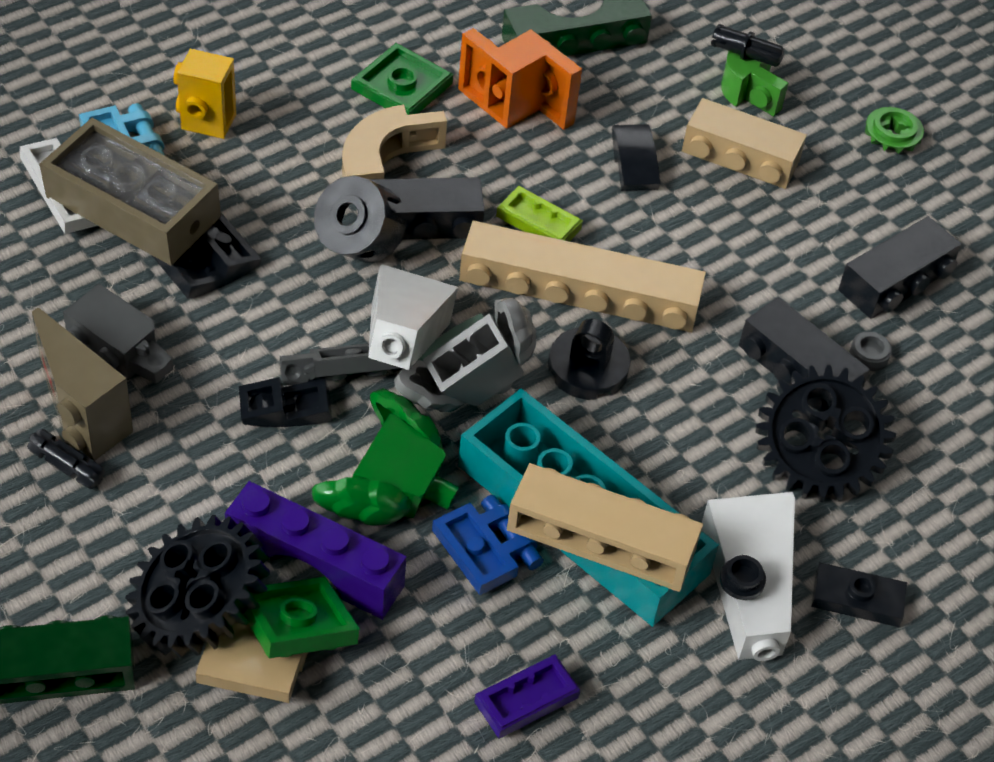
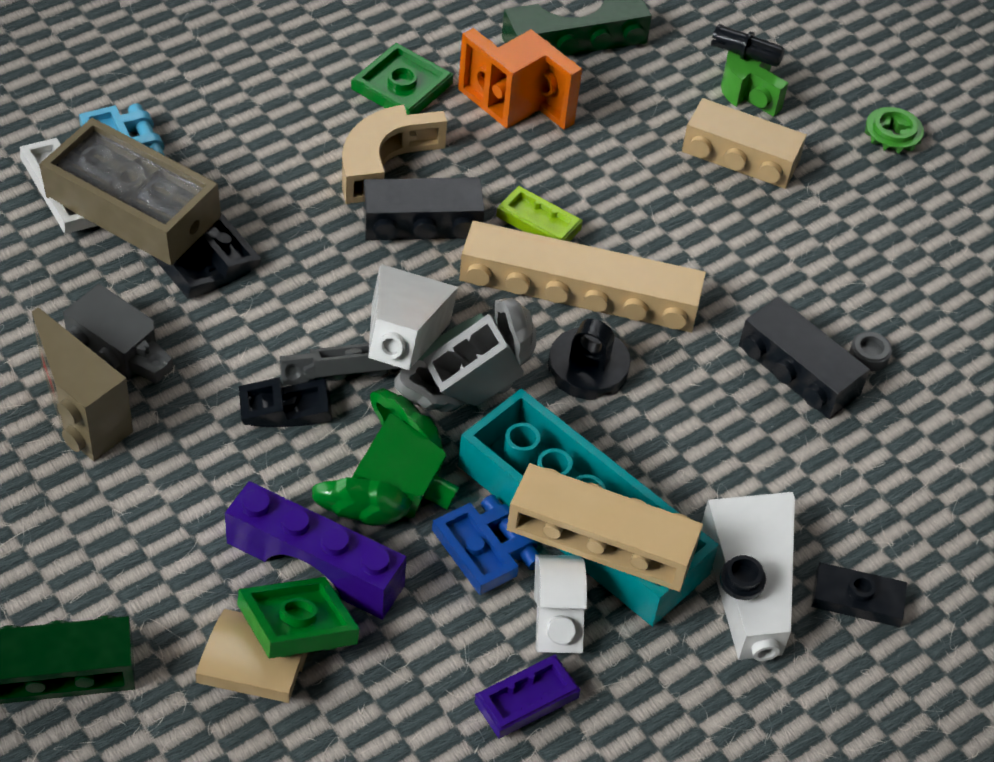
(66, 458): black axle -> none
(197, 586): black gear -> none
(206, 93): yellow brick -> none
(375, 225): piece -> none
(561, 603): none -> white brick
(636, 157): black slope -> none
(846, 403): black gear -> none
(900, 267): black brick -> none

